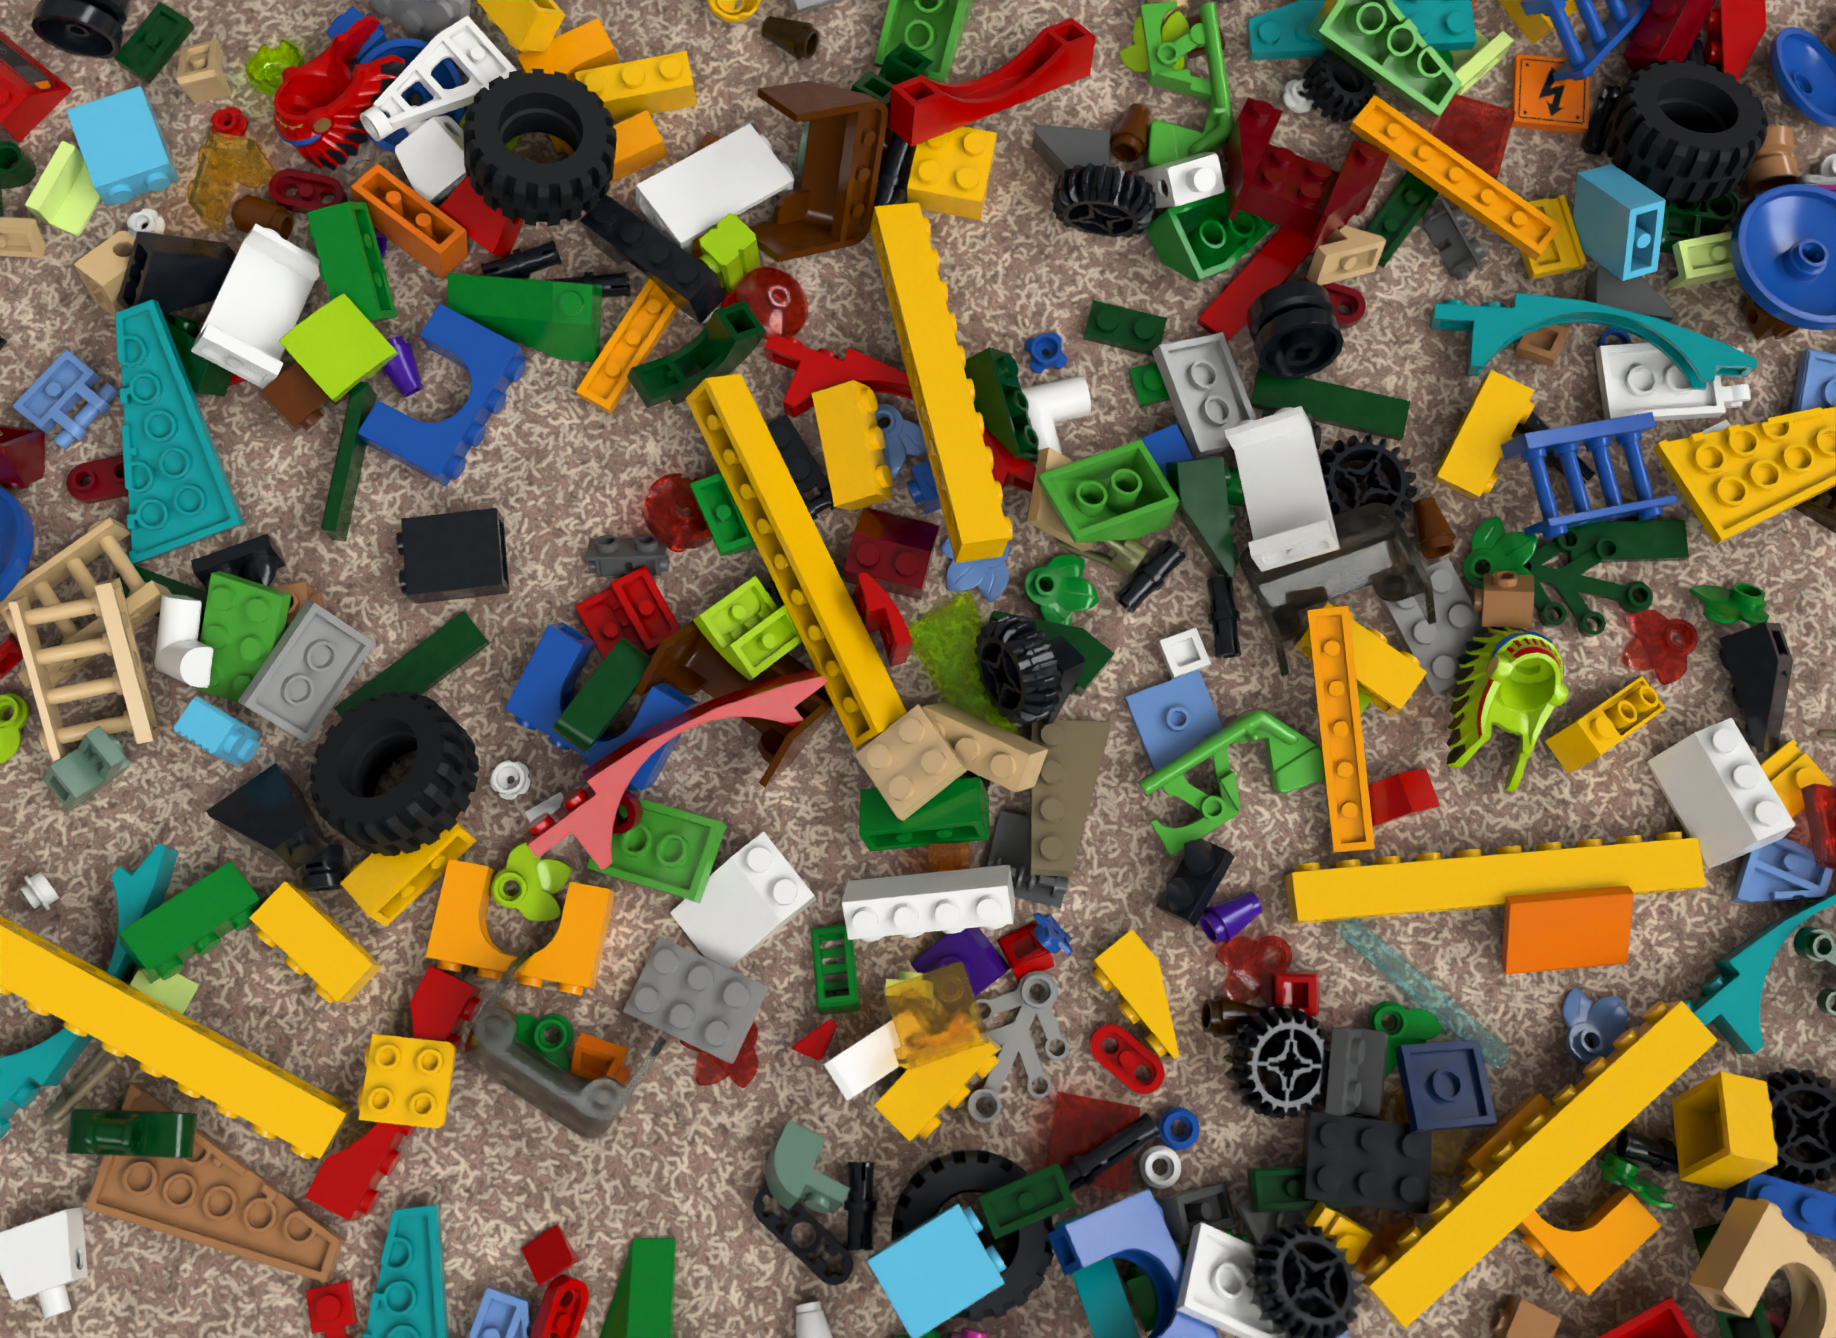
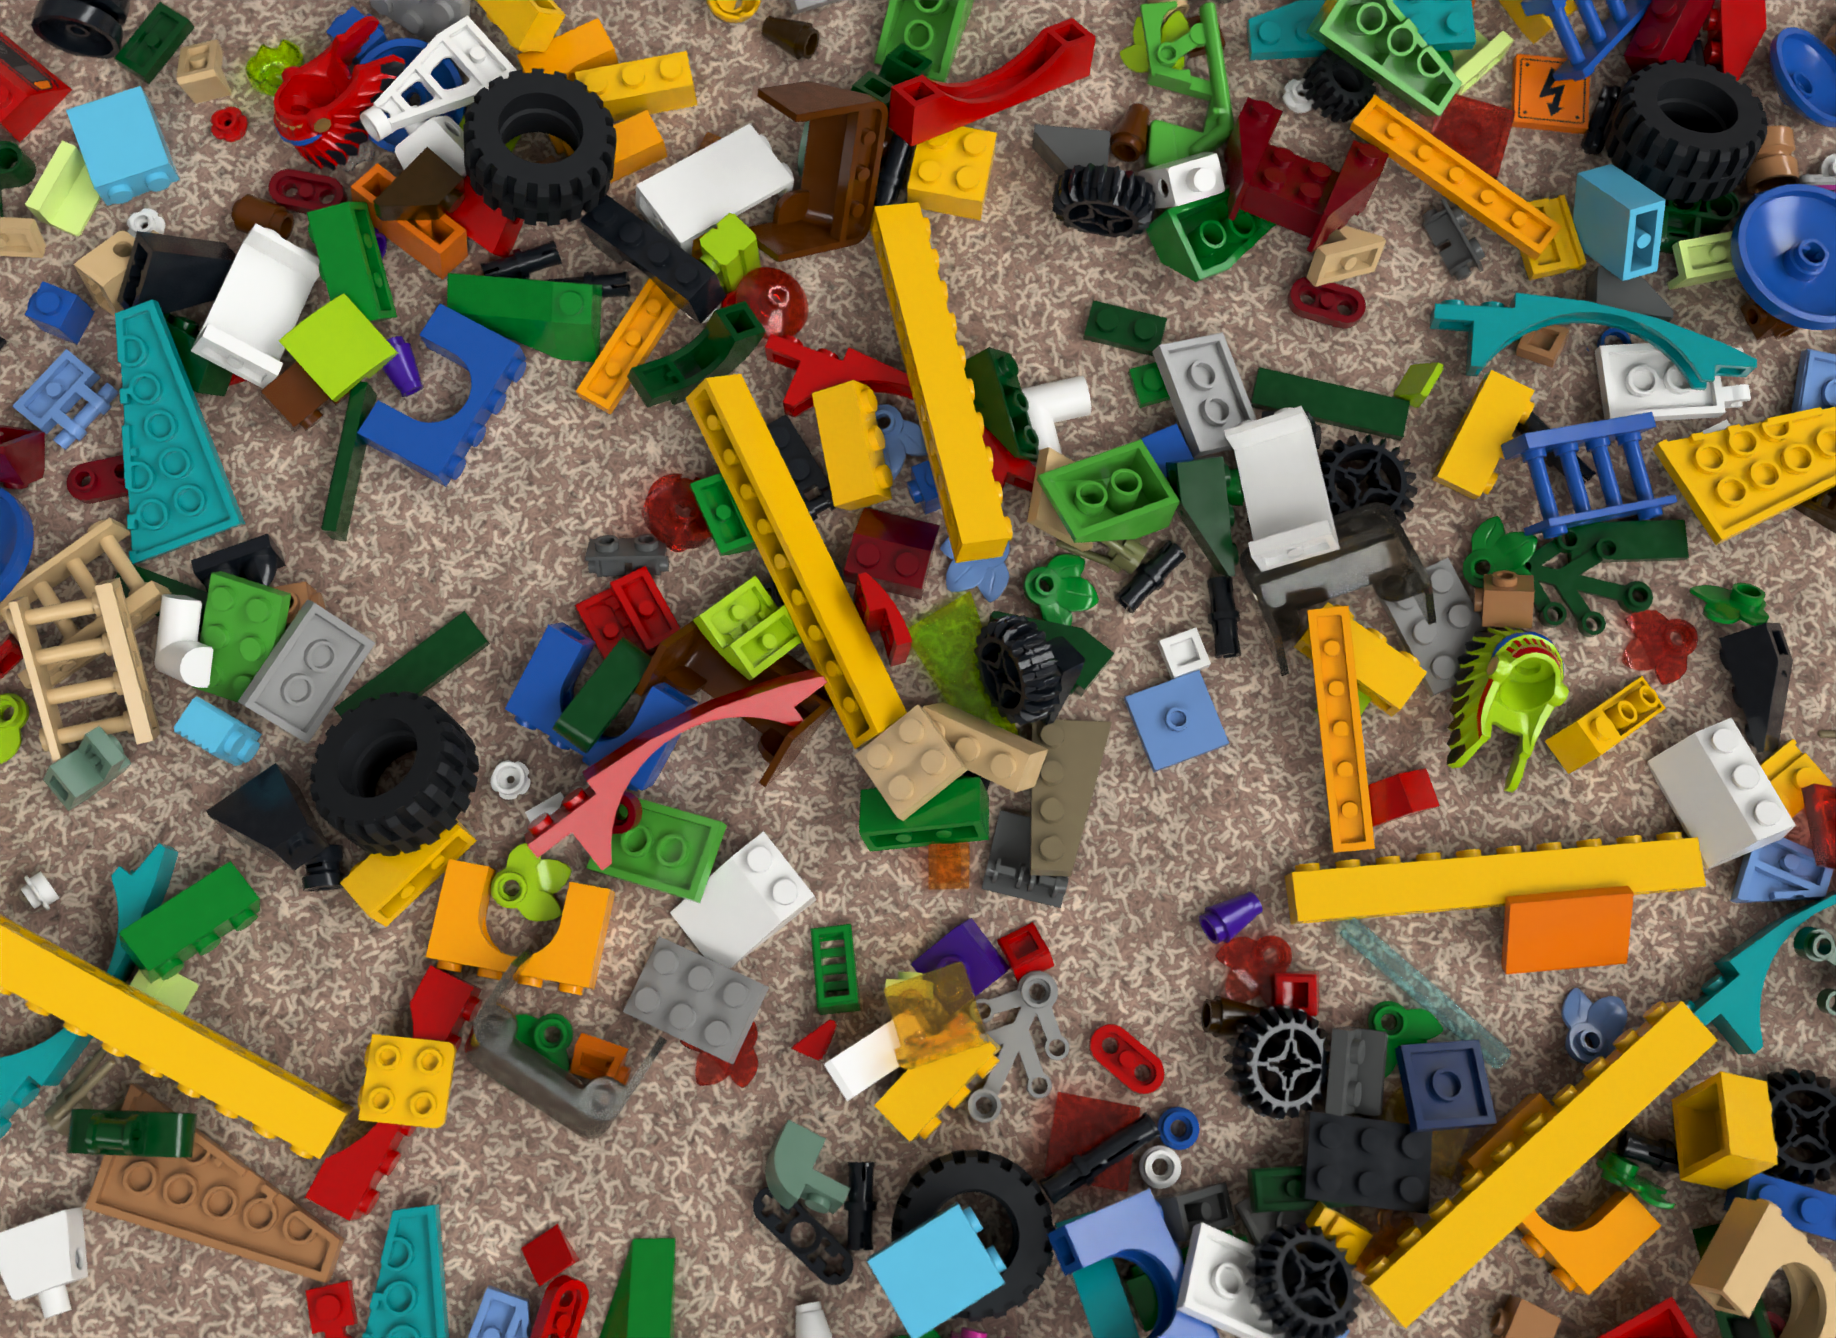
(59, 312): none -> blue brick
(221, 164): clear yellow bracket -> none
(314, 944): yellow brick -> none
(422, 191): none -> dark brown slope
(453, 556): black brick -> none
(929, 903): white brick -> none
(1026, 1200): dark green plate -> none
(1049, 342): blue plate -> none
(1051, 934): blue plate -> none
(1138, 982): yellow slope -> none
(1195, 880): black tile -> none
(1266, 270): red tile -> none
(1291, 764): bright green piece -> none
(1294, 330): black wheel -> none
(1401, 214): dark green tile -> none
(1418, 382): none -> lime slope
(1431, 529): reddish brown cone -> none

